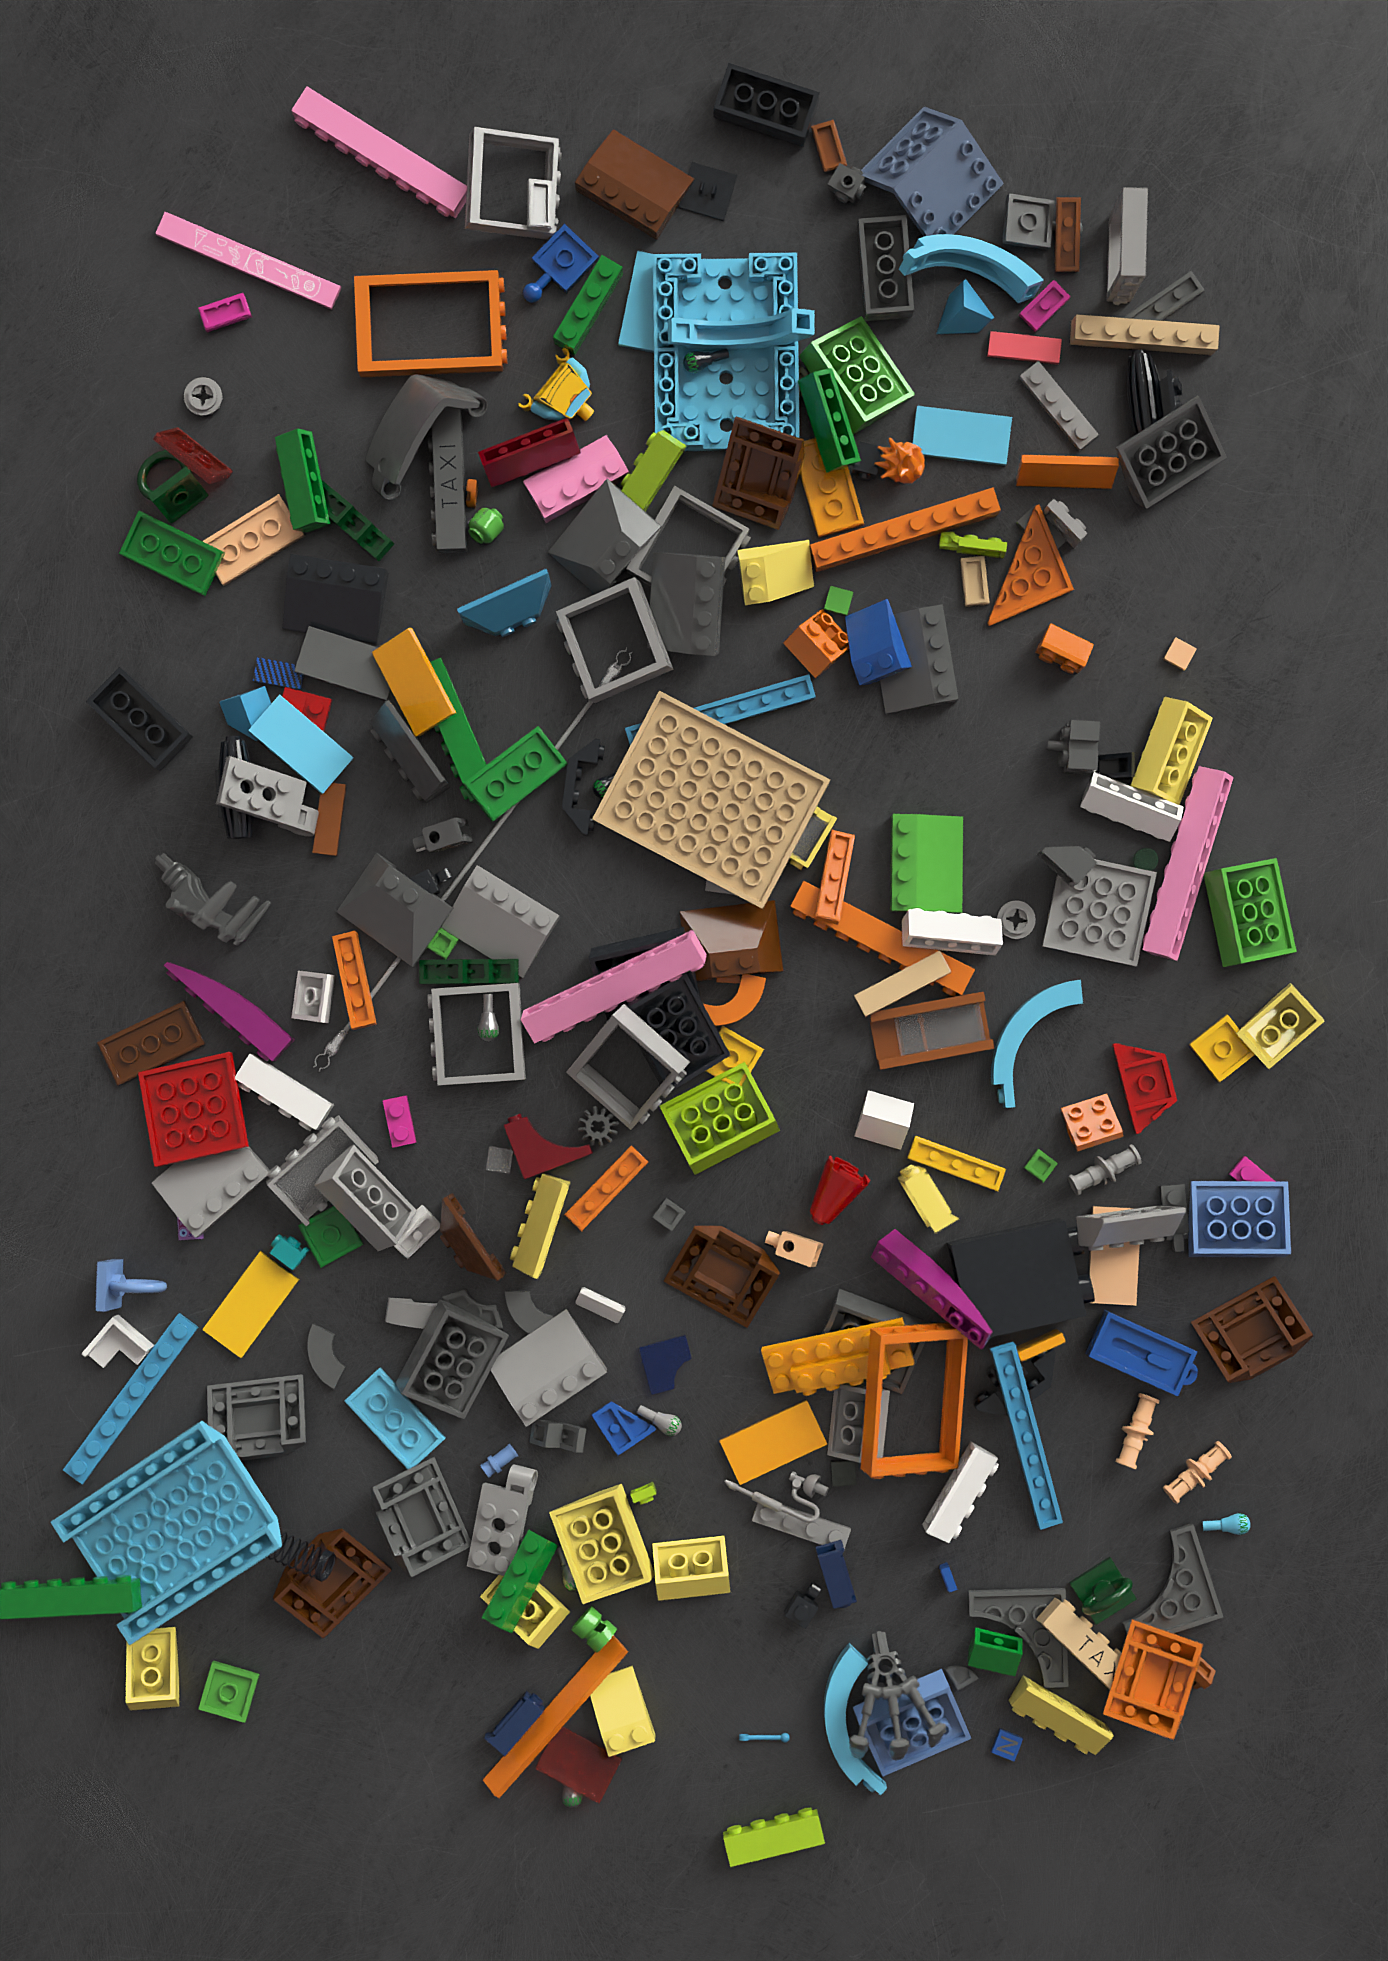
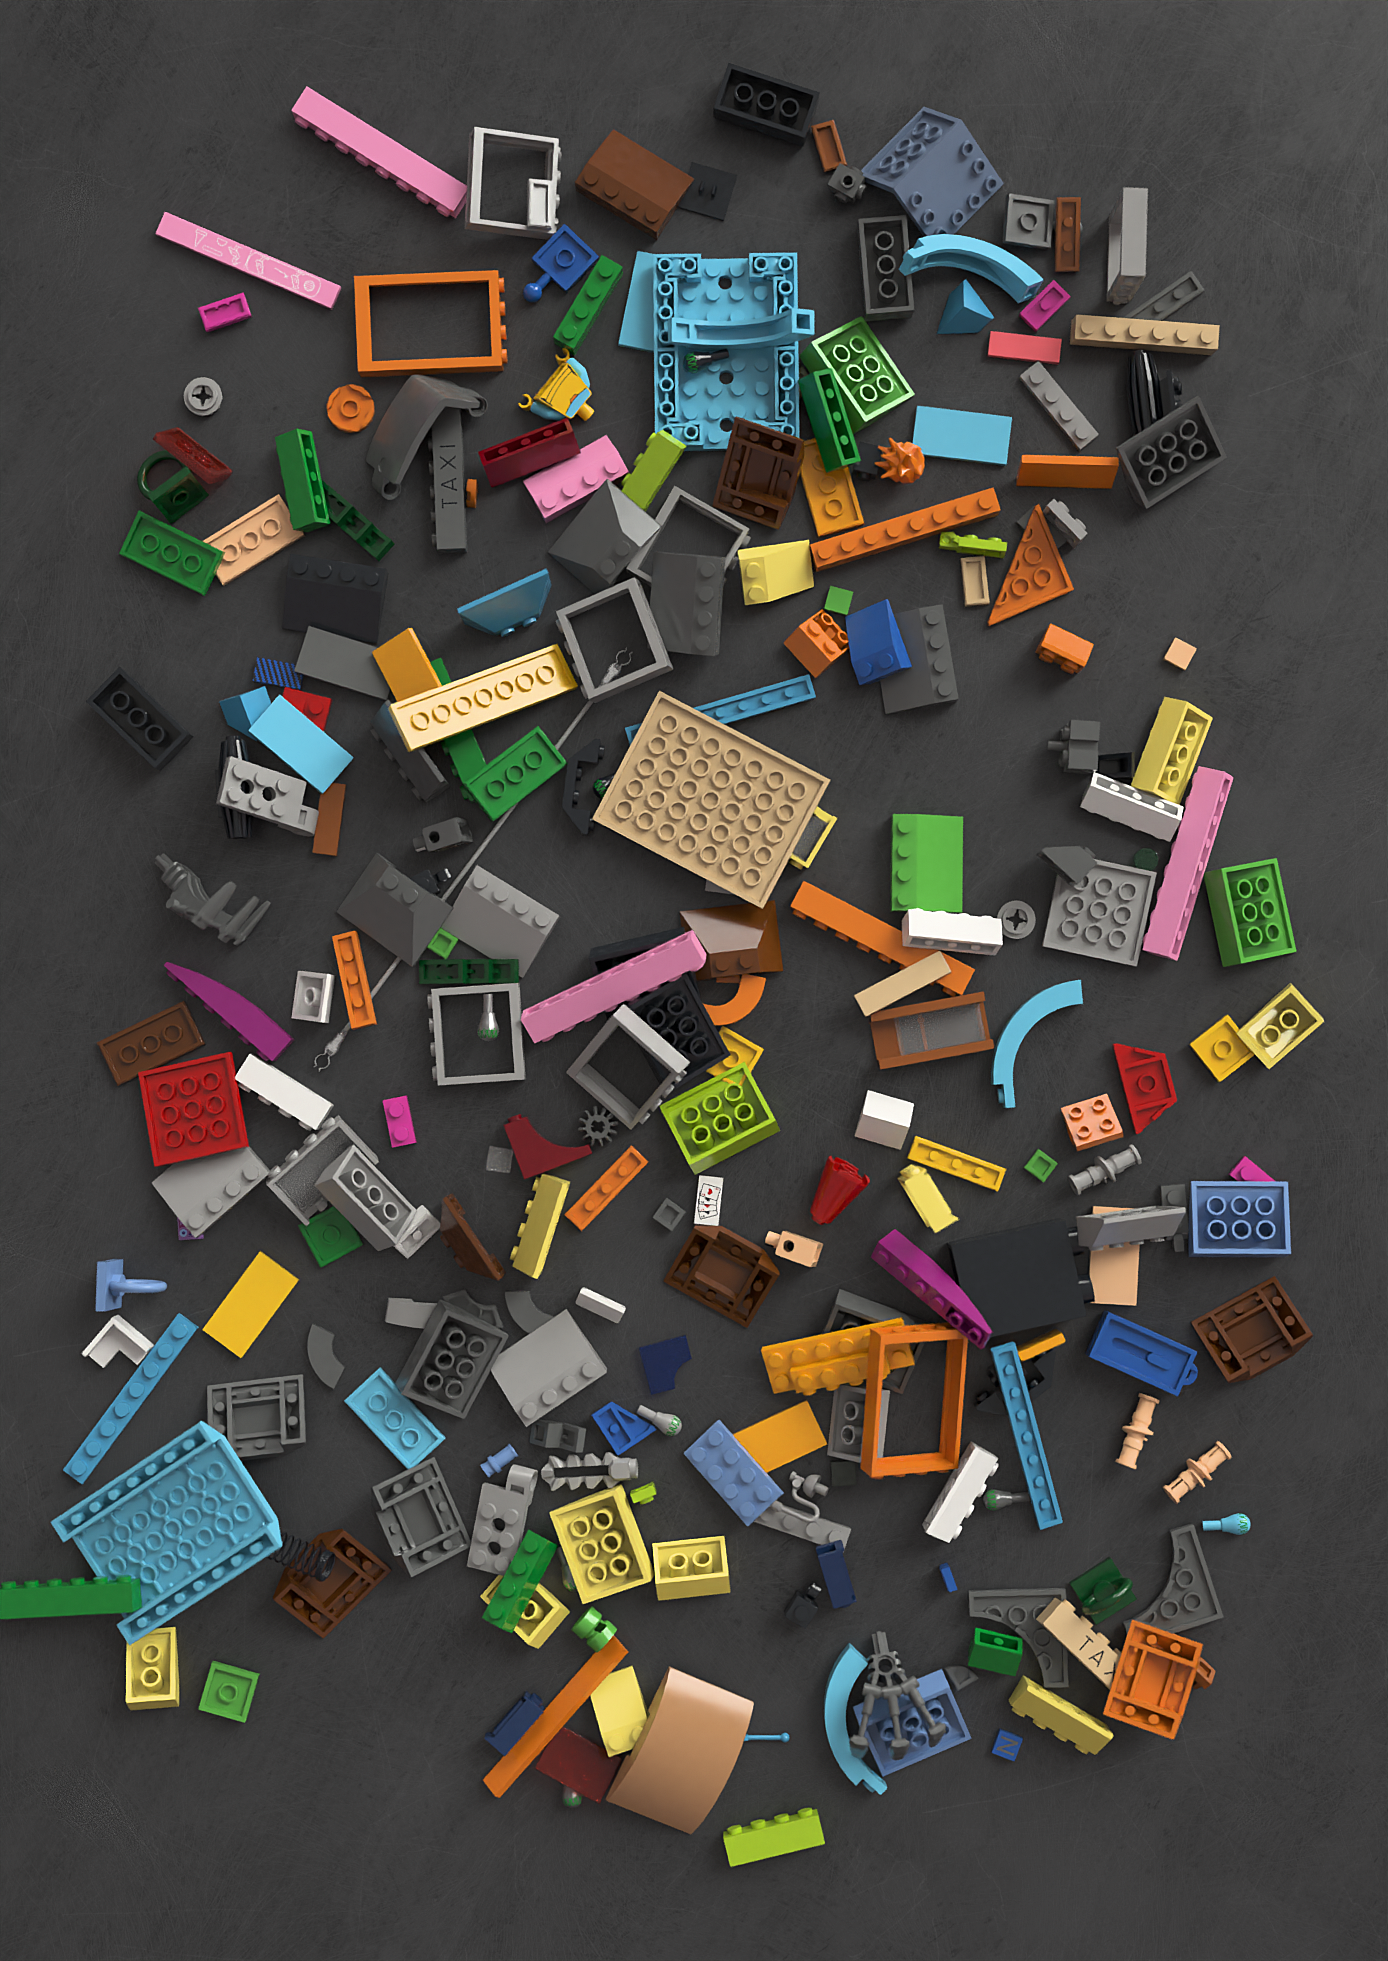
(288, 1251): teal brick -> none
(350, 408): none -> orange tile
(482, 697): none -> plate
(485, 525): bright green head -> none
(618, 1469): none -> light grey sword
(683, 1752): none -> medium nougat slope
(708, 1200): none -> white tile
(733, 1473): none -> medium blue plate
(834, 877): orange tile -> none
(997, 1499): none -> dark grey piece

